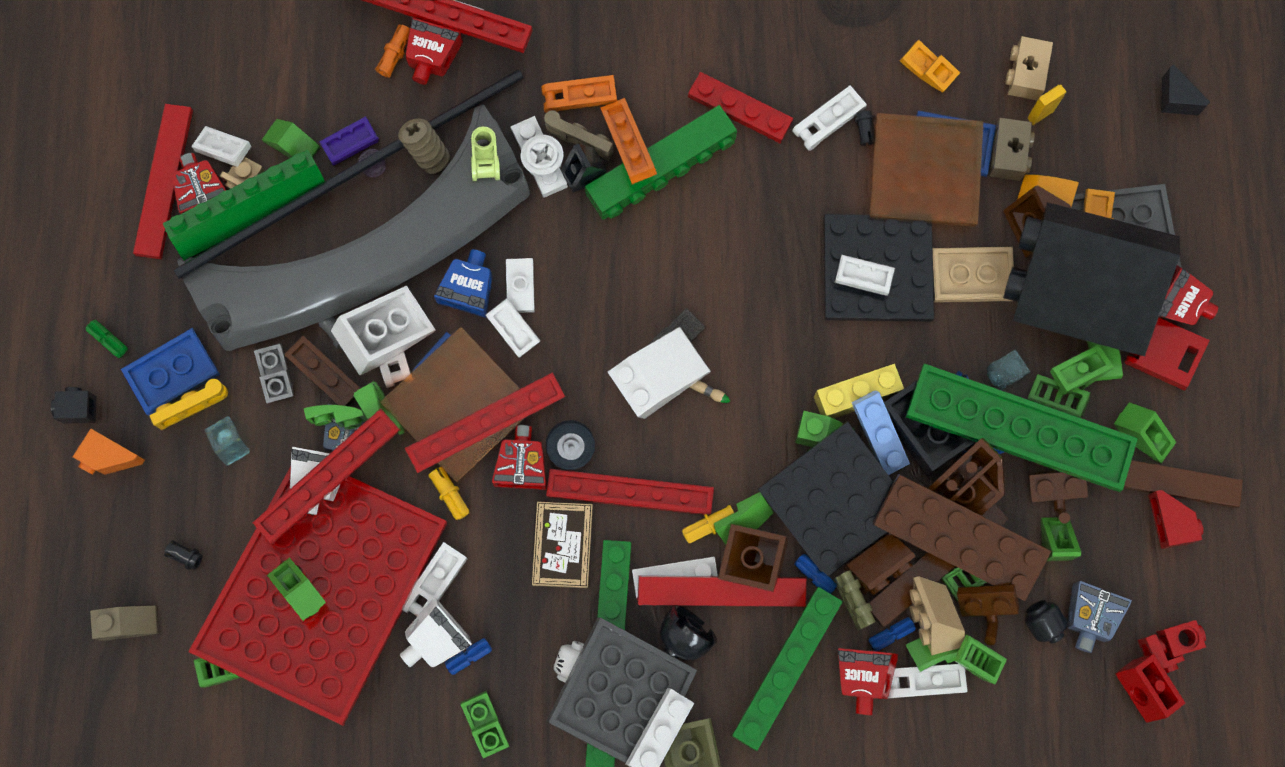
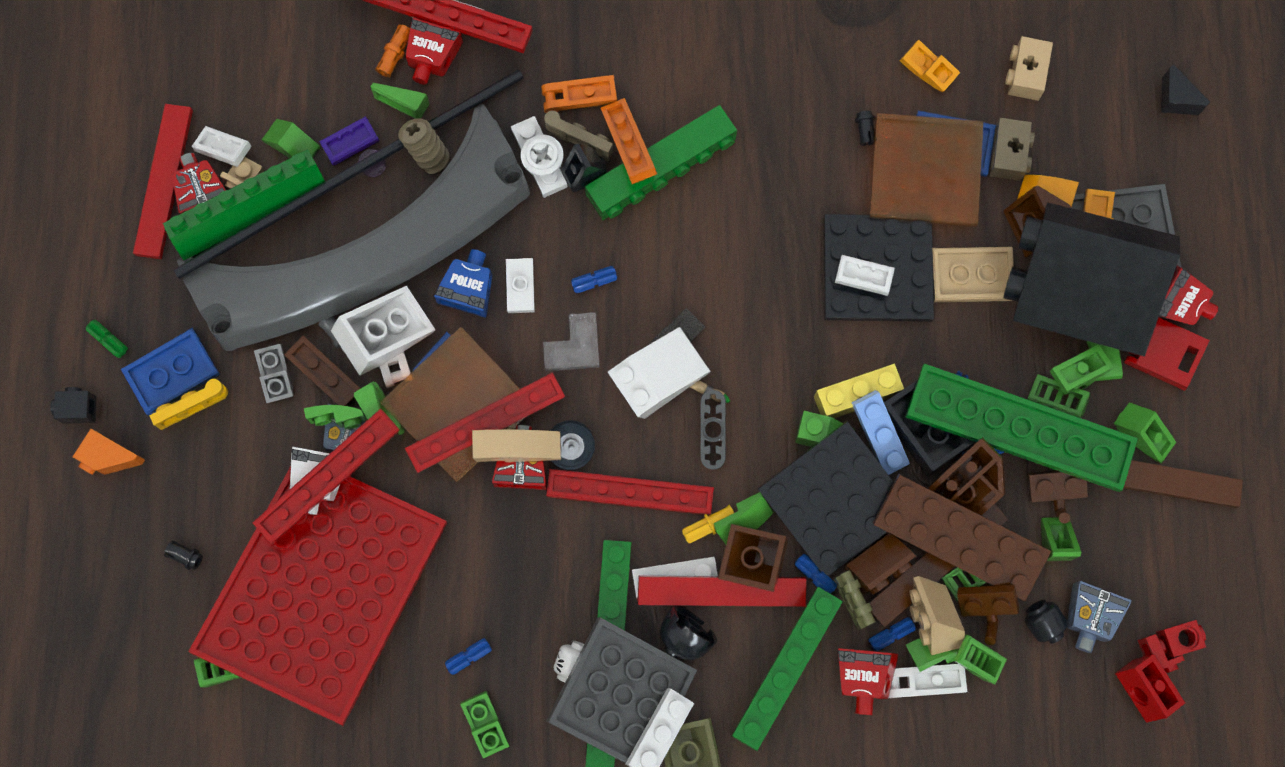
(124, 622): dark tan slope -> none
(226, 441): clear light blue bracket -> none
(296, 589): bright green slope -> none
(404, 100): none -> bright green slope
(434, 636): white torso -> none
(436, 578): white plate -> none
(449, 493): yellow axle -> none
(484, 159): yellowish green piece -> none
(513, 327): white plate -> none
(516, 445): none -> tan slope
(562, 545): tile -> none
(580, 351): none -> clear plate
(599, 277): none -> blue piece
(707, 409): none -> dark grey beam
(740, 107): red plate -> none
(830, 117): white plate -> none
(1007, 370): clear light blue bracket -> none
(1046, 104): yellow tile -> none
(1174, 521): red slope -> none

